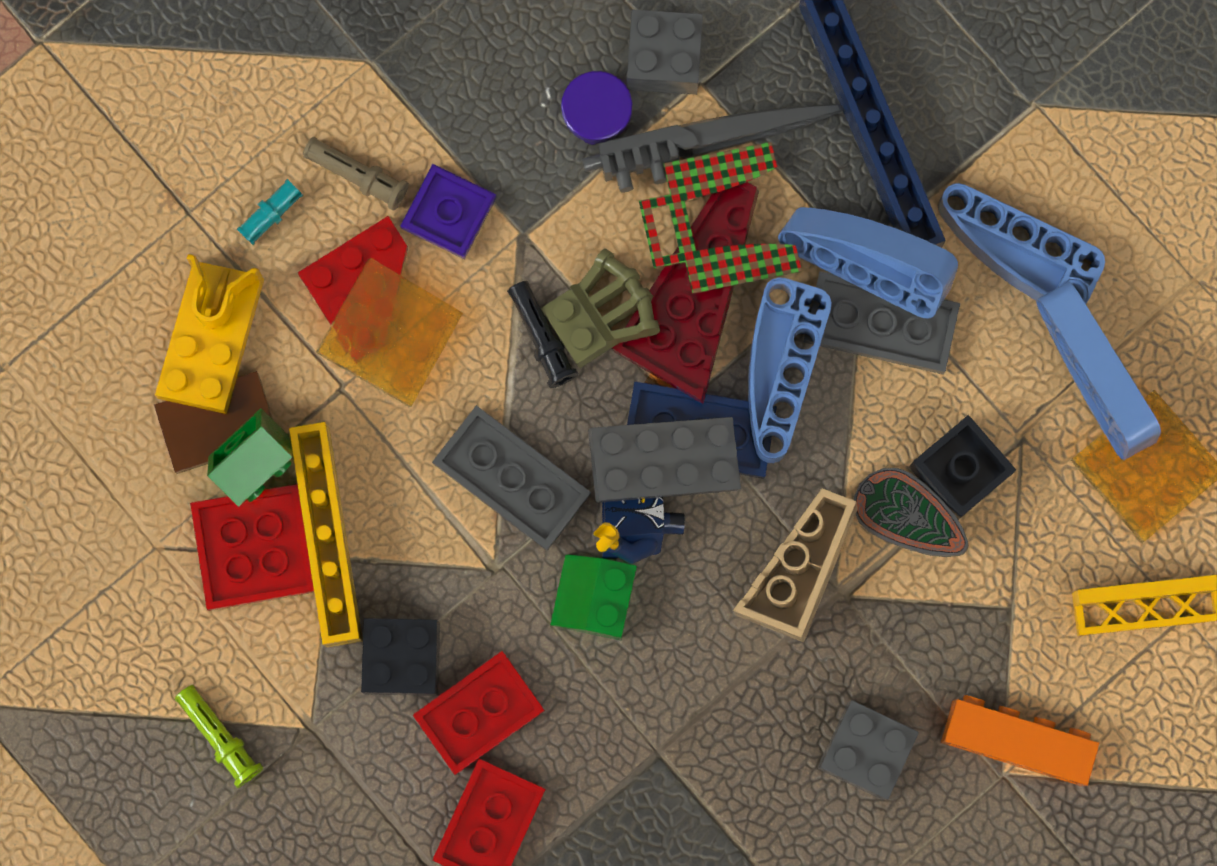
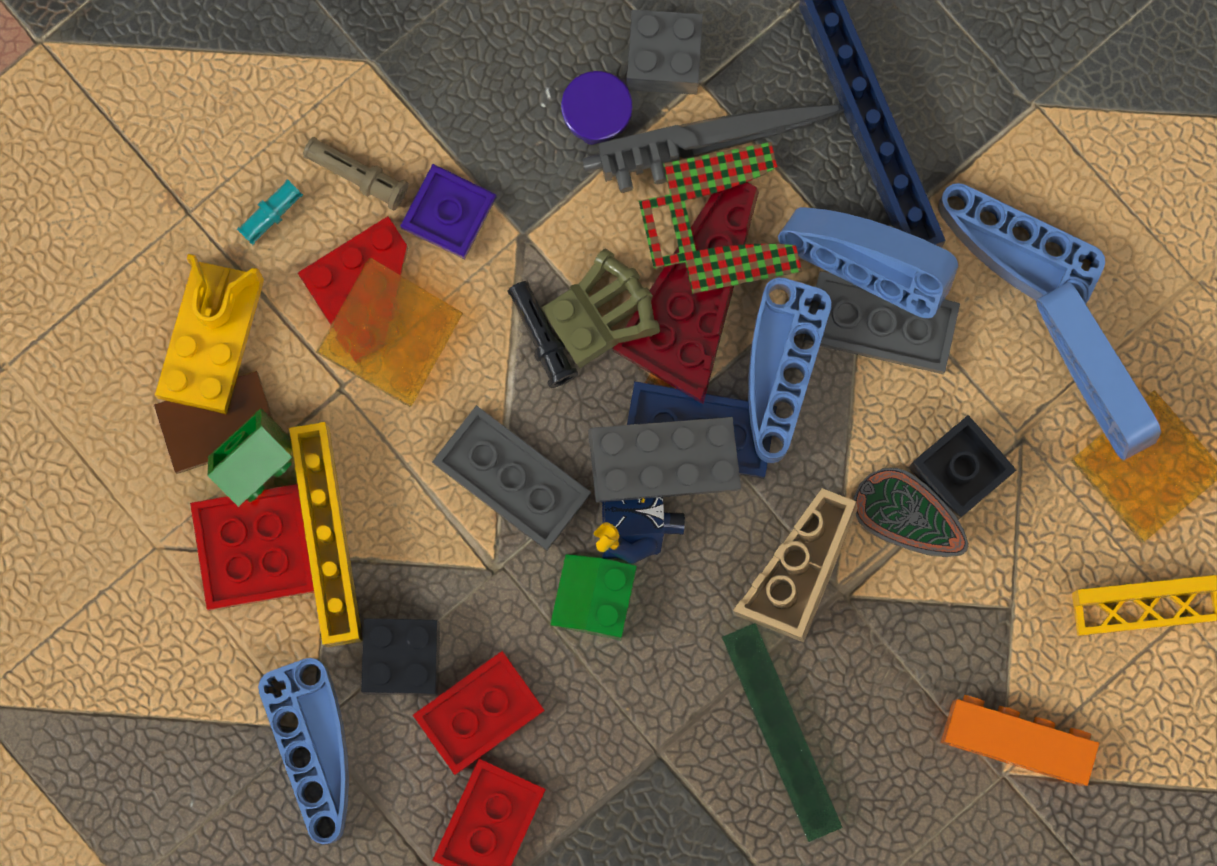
(228, 749): lime pin -> none
(320, 732): none -> medium blue beam
(781, 732): none -> clear green plate
(868, 750): dark grey brick -> none

